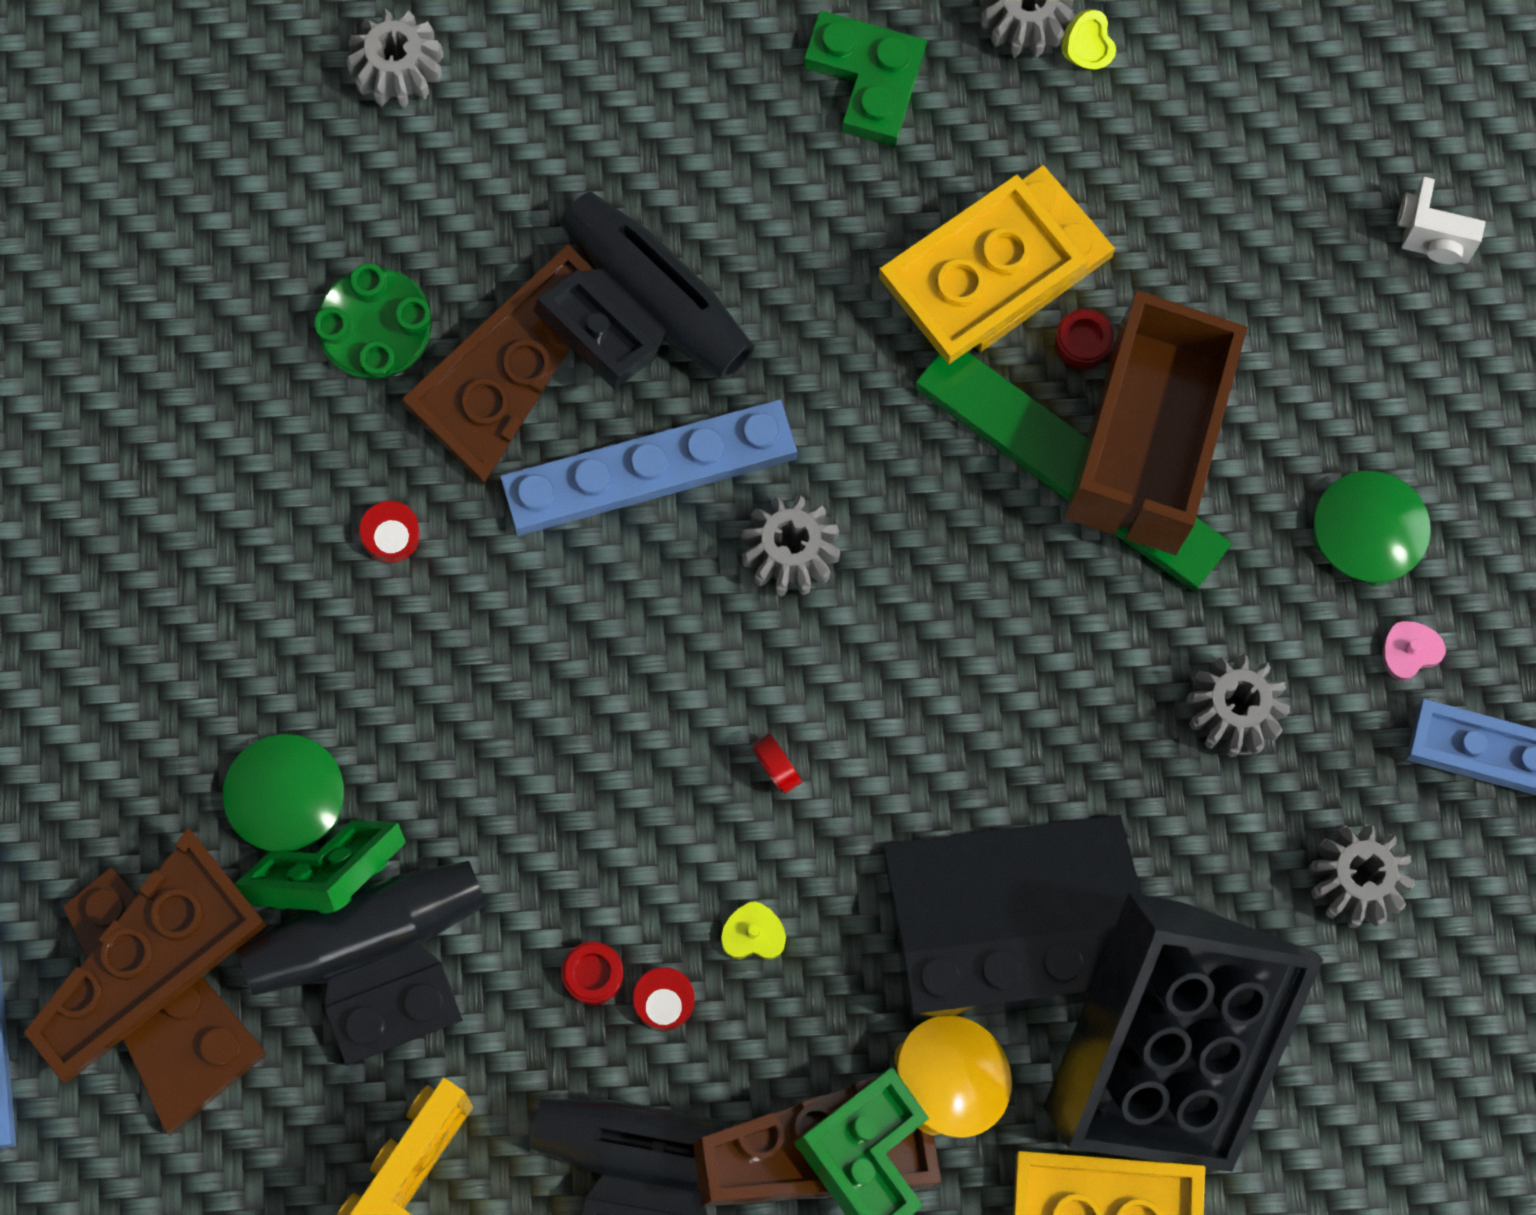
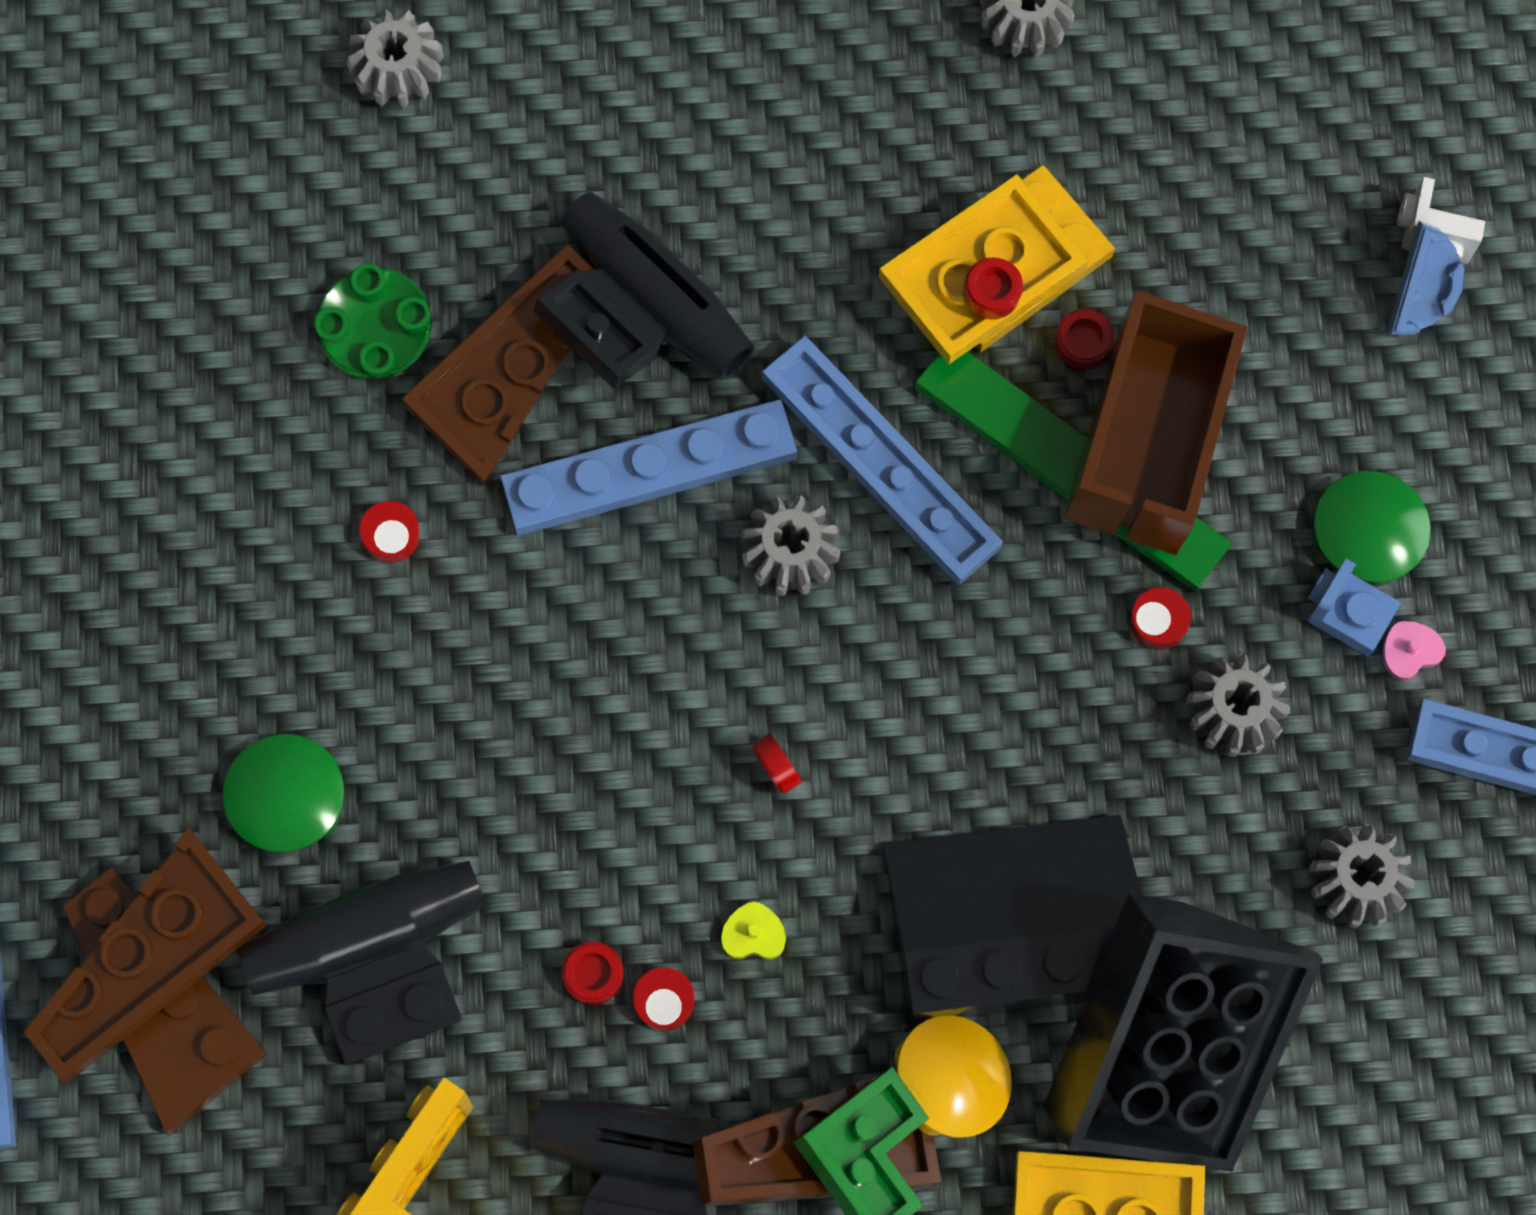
(324, 878): green plate -> none
(878, 62): green plate -> none
(882, 460): none -> medium blue plate
(992, 288): none -> red tile
(1087, 40): neon yellow piece -> none
(1160, 618): none -> red tile
(1351, 608): none -> medium blue bracket
(1429, 282): none -> medium blue tile

